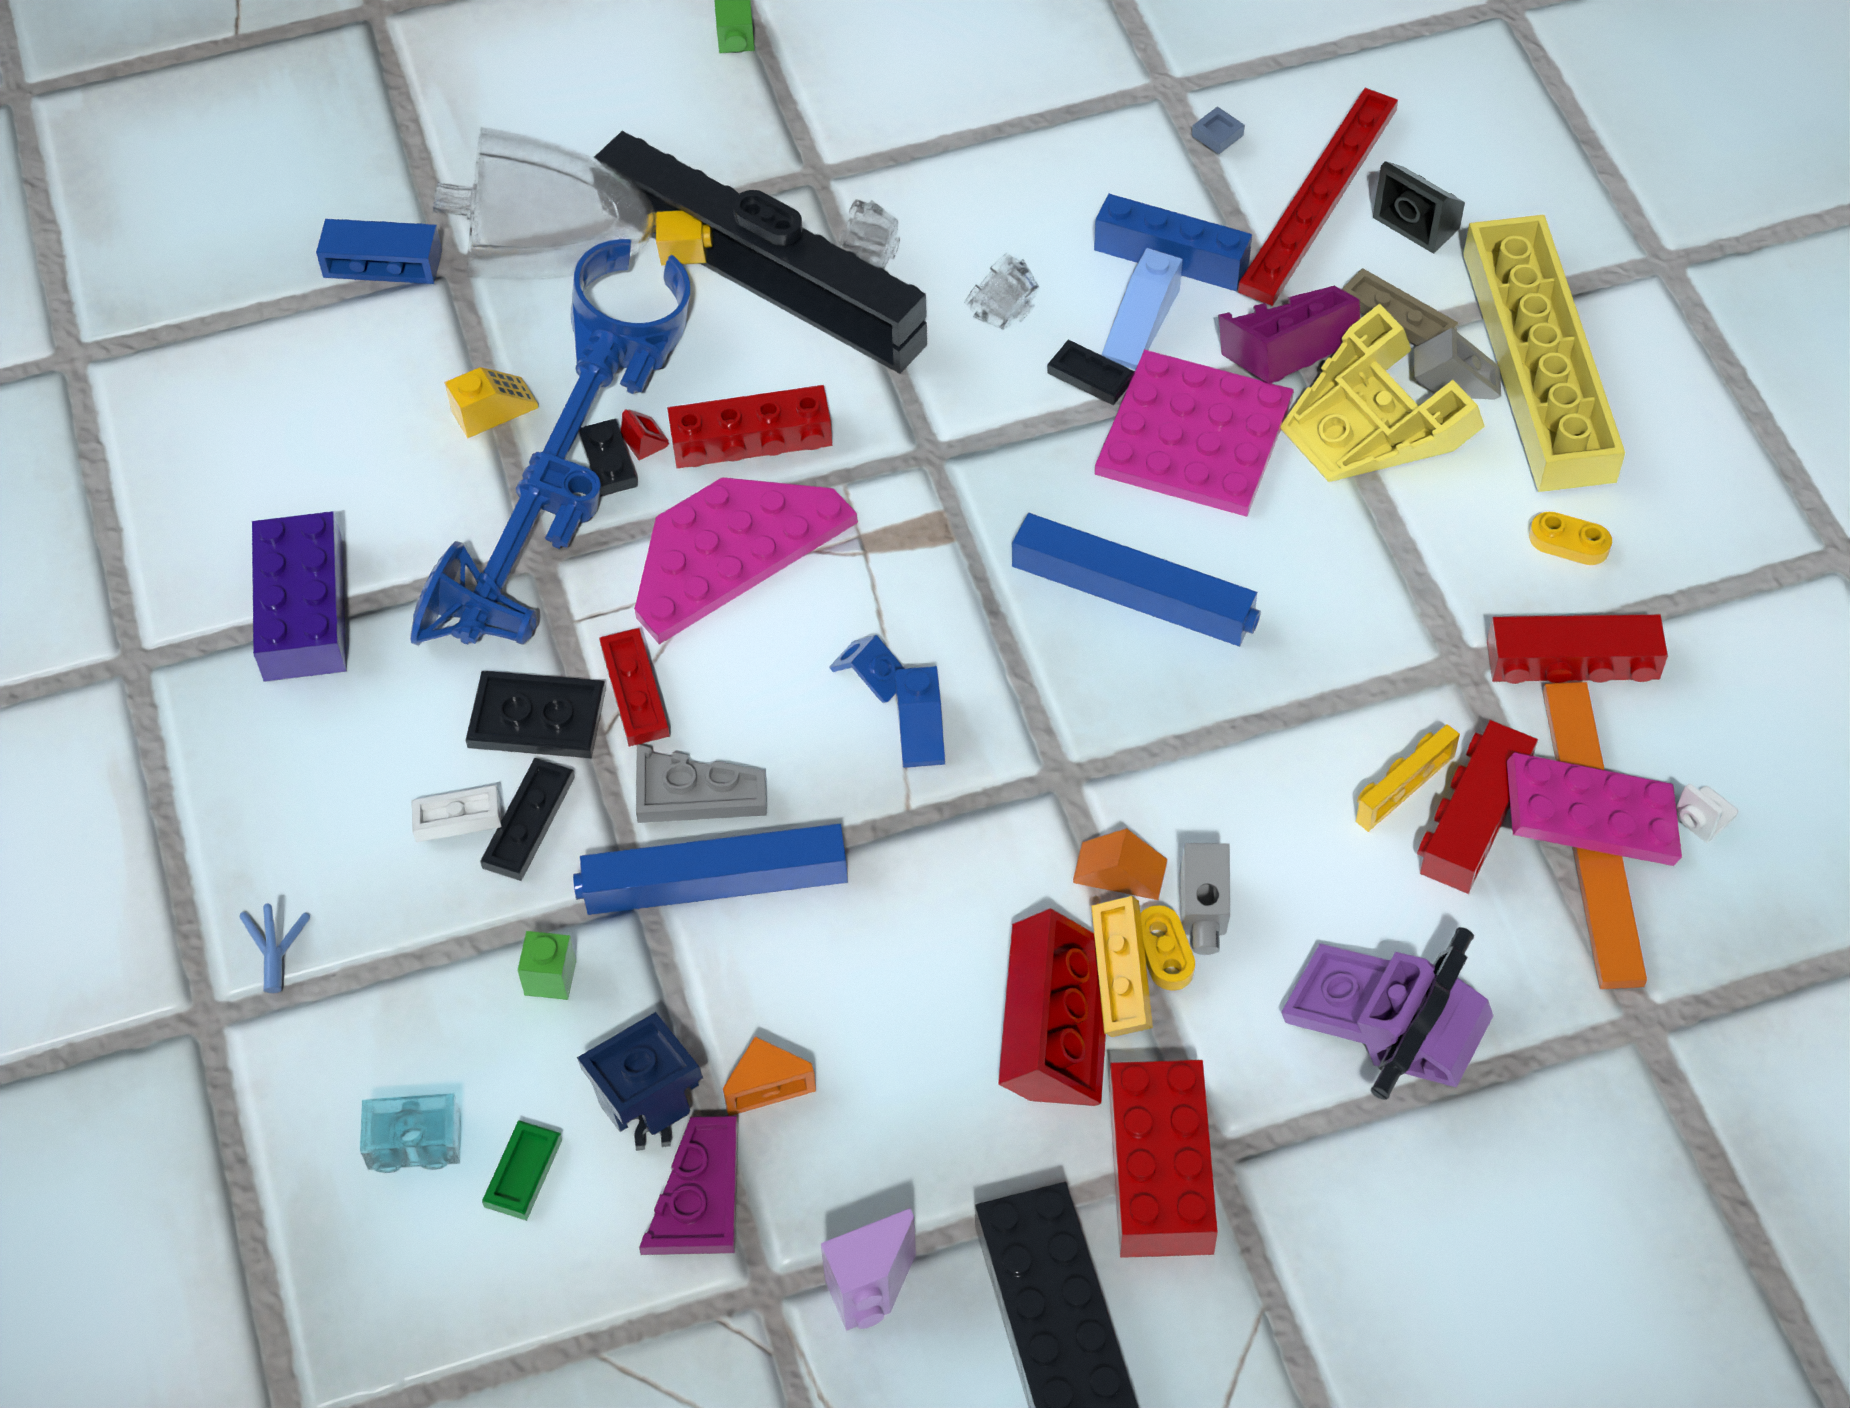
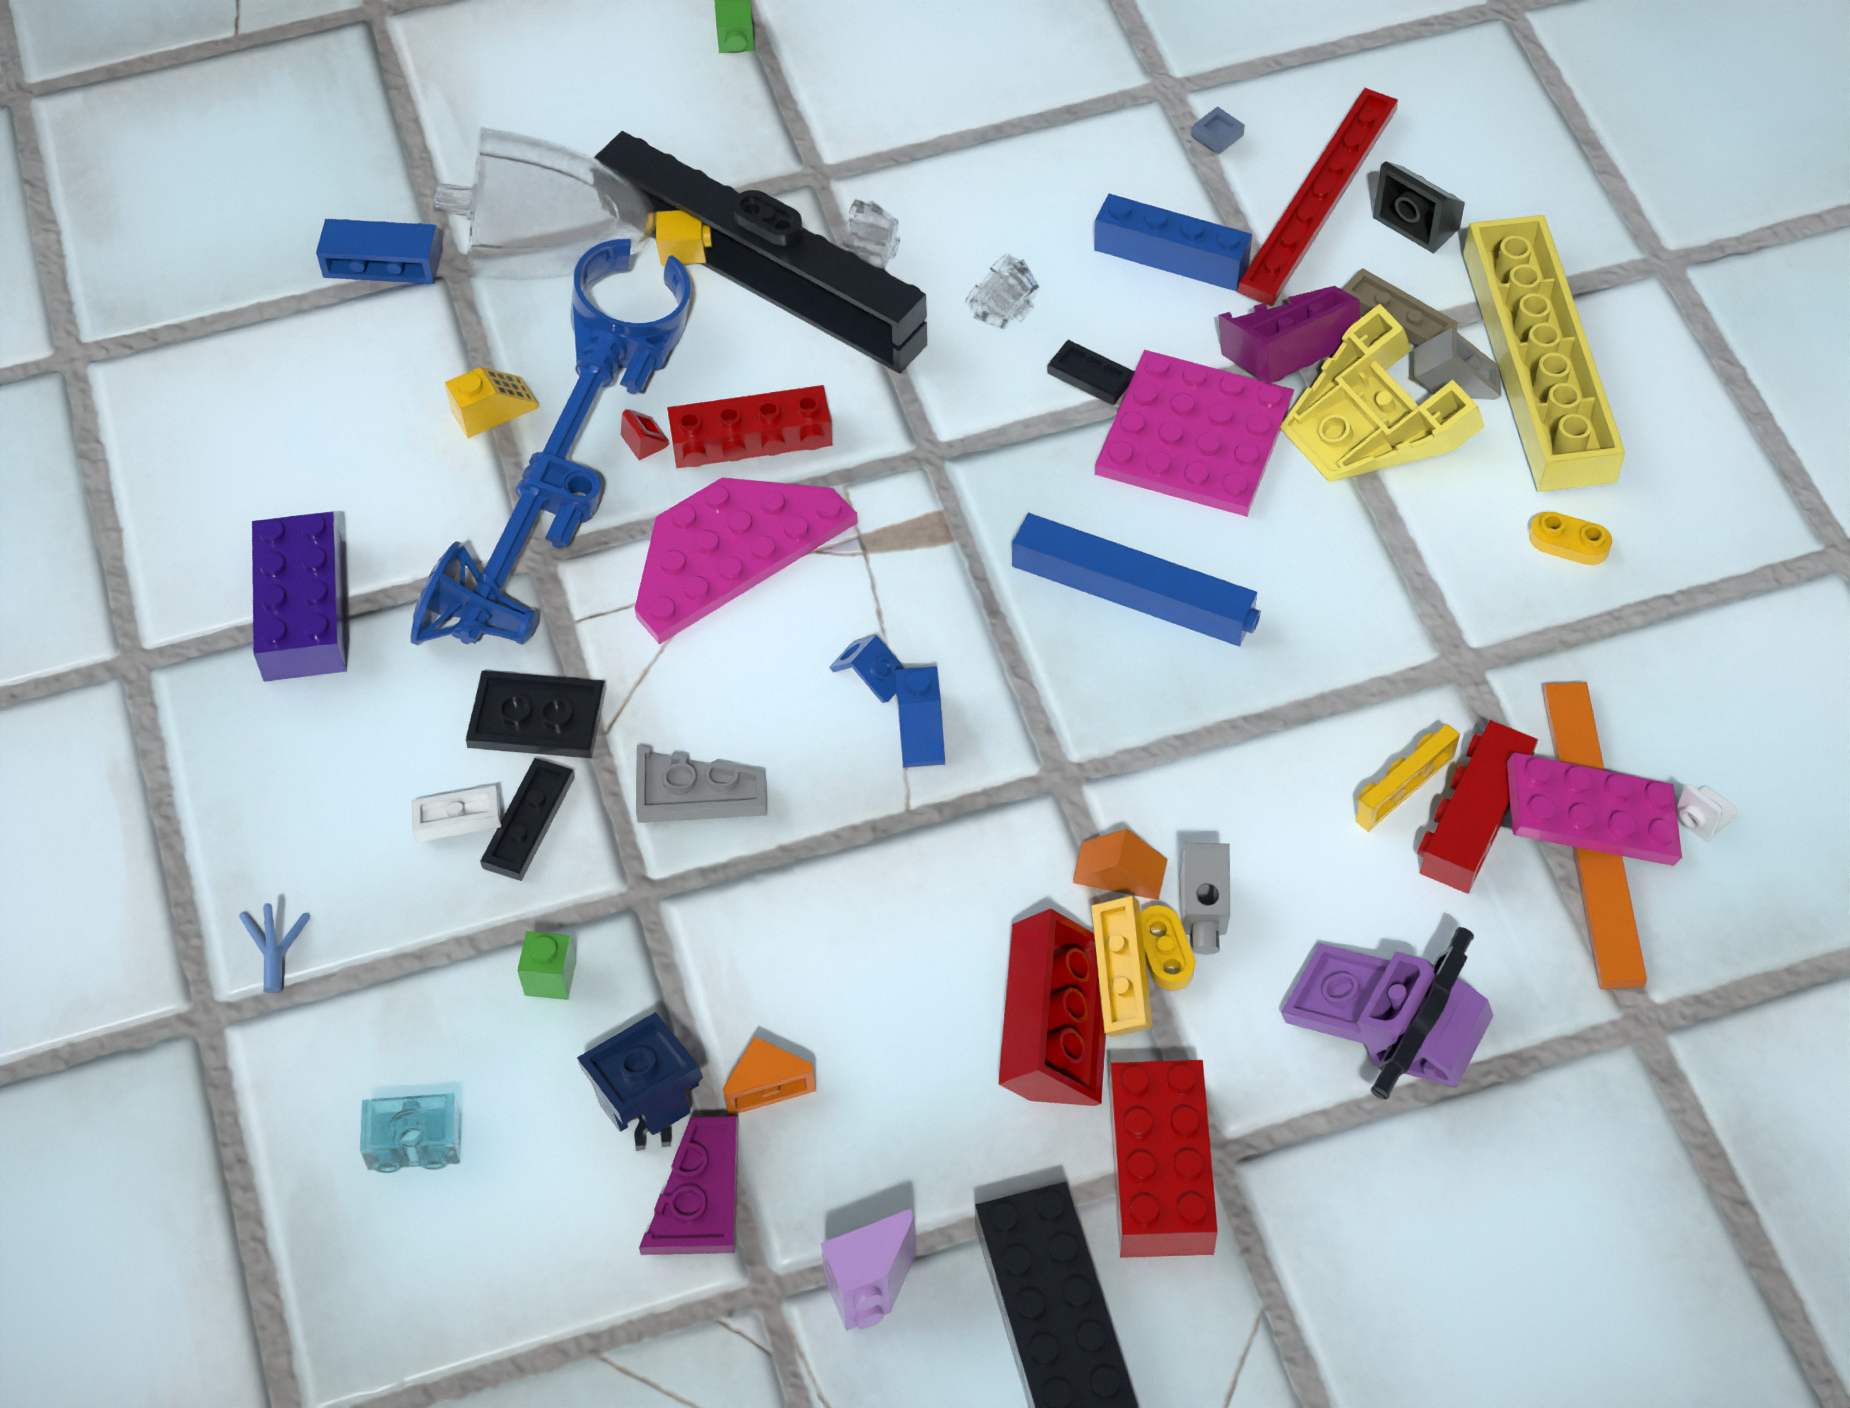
(522, 1170): green tile -> none
(608, 456): black plate -> none
(634, 687): red plate -> none
(711, 869): blue brick -> none
(1143, 307): light blue slope -> none
(1576, 648): red brick -> none

